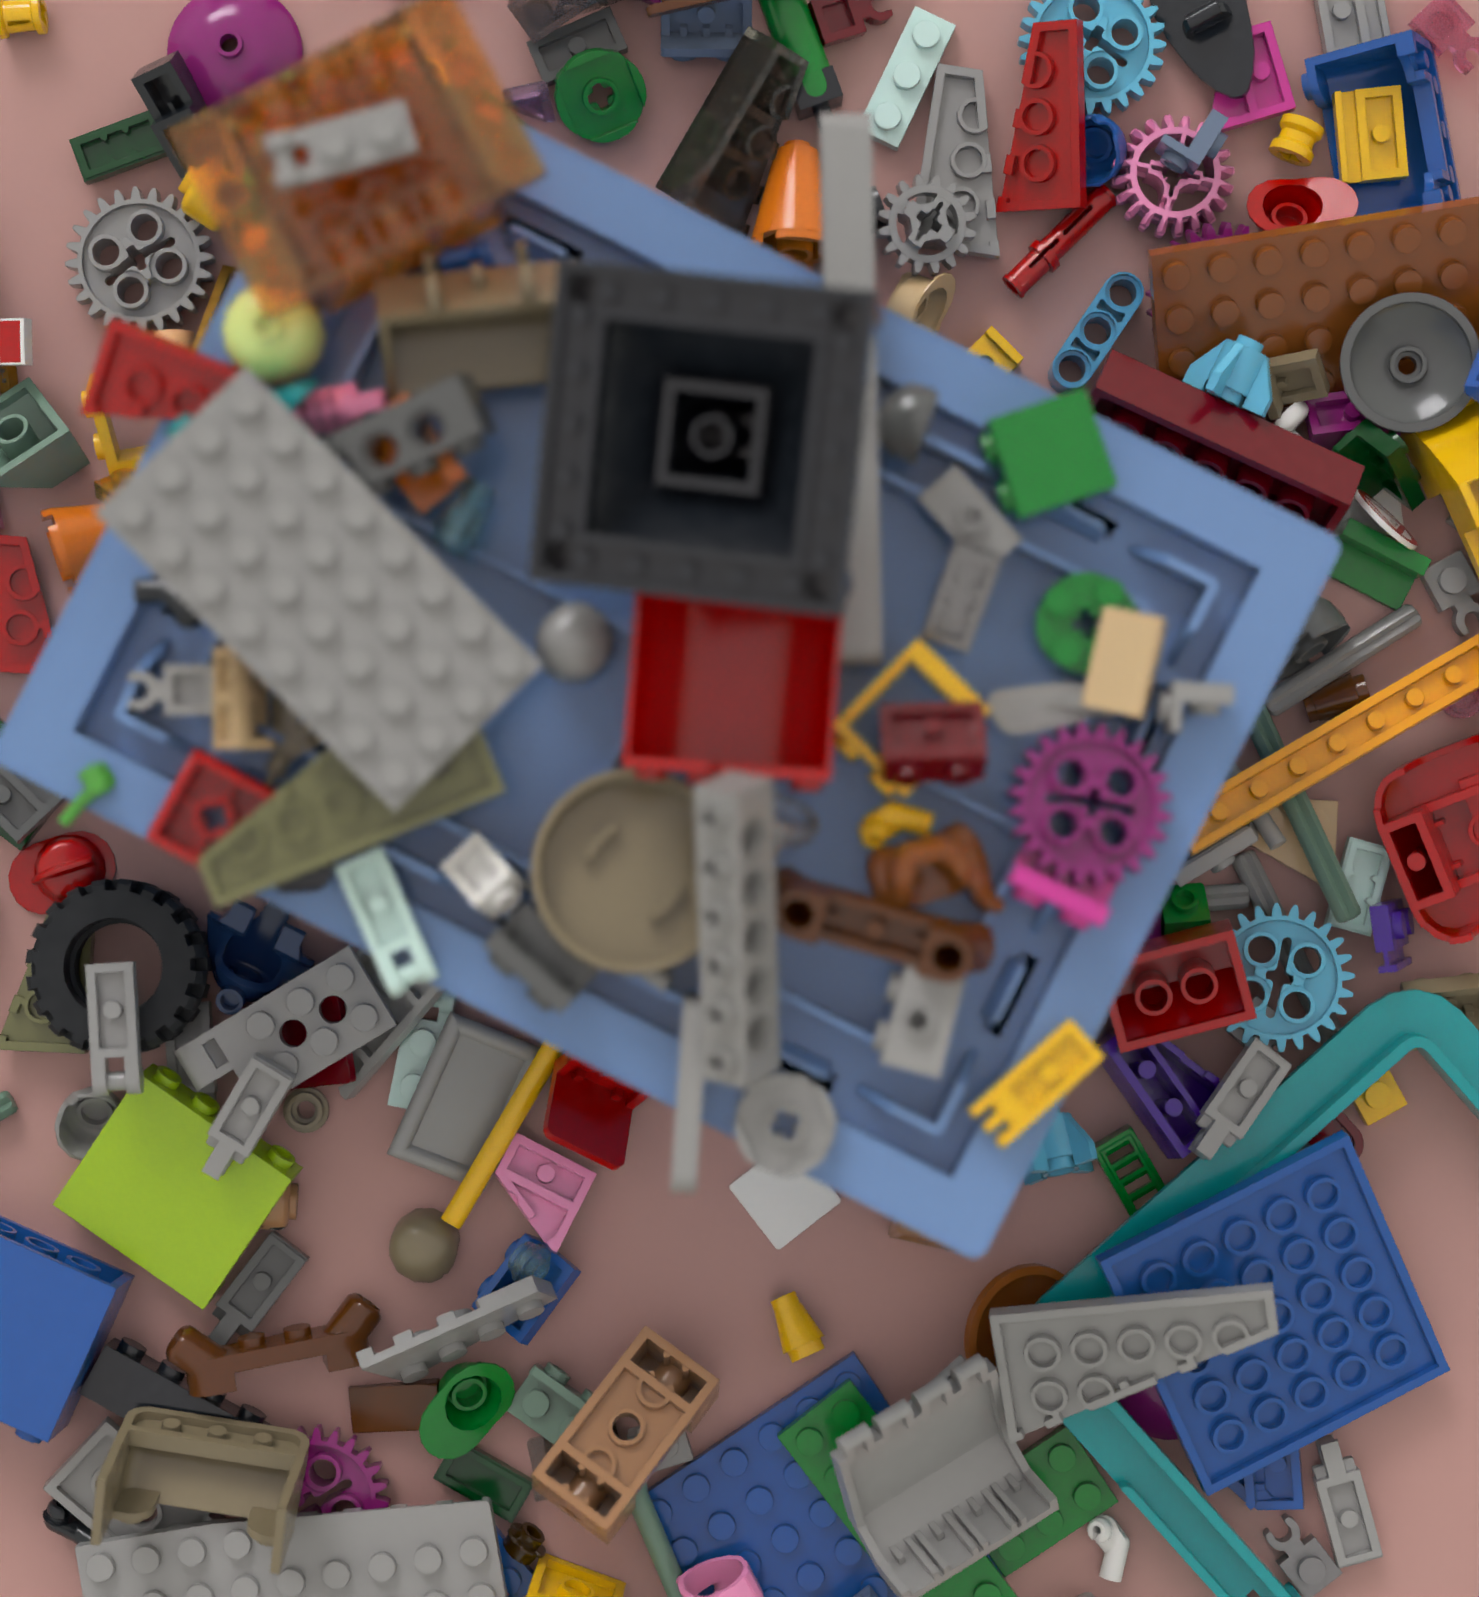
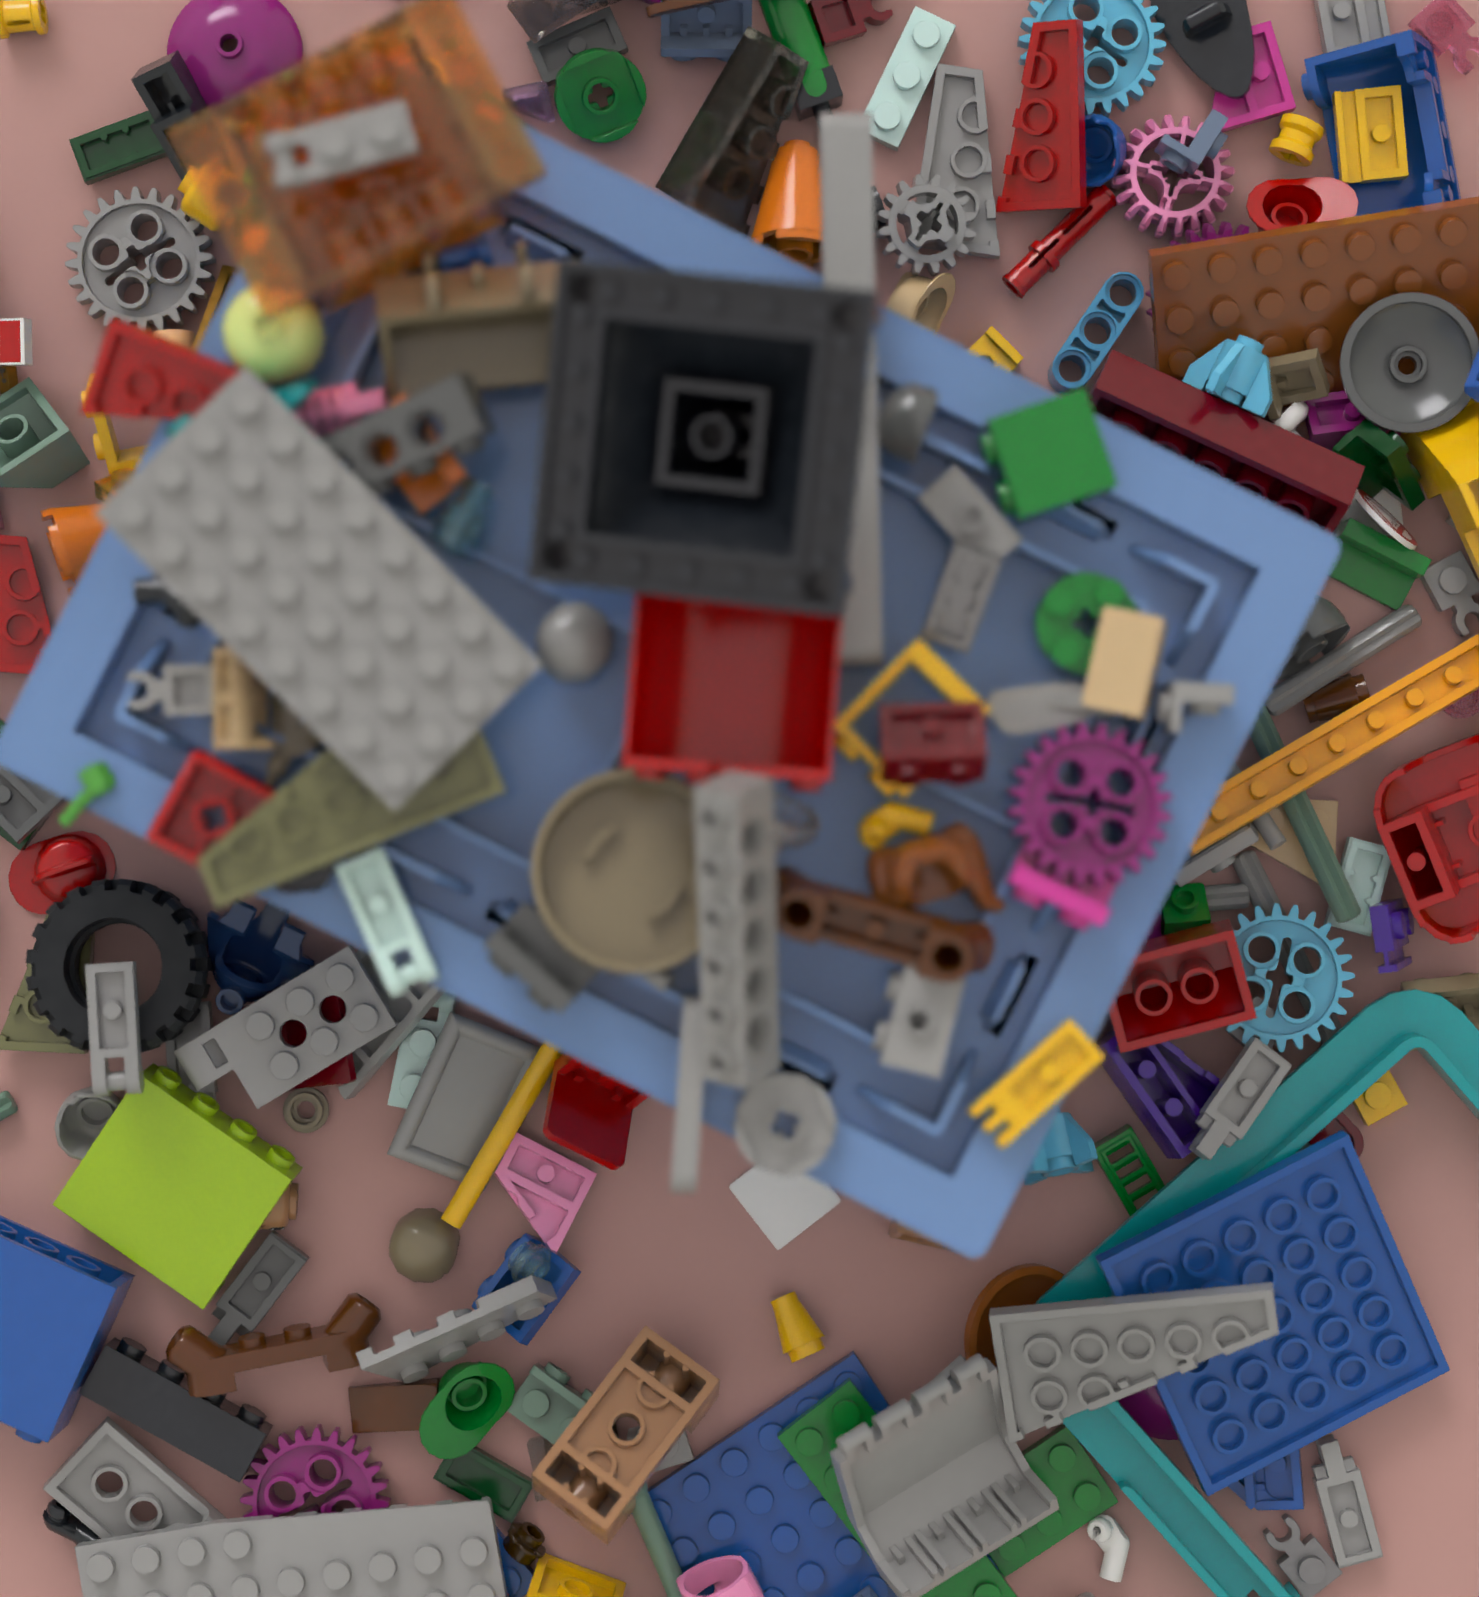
(203, 1467): dark tan windscreen -> none
(246, 1113): light grey hinge -> none
(485, 877): white bracket -> none

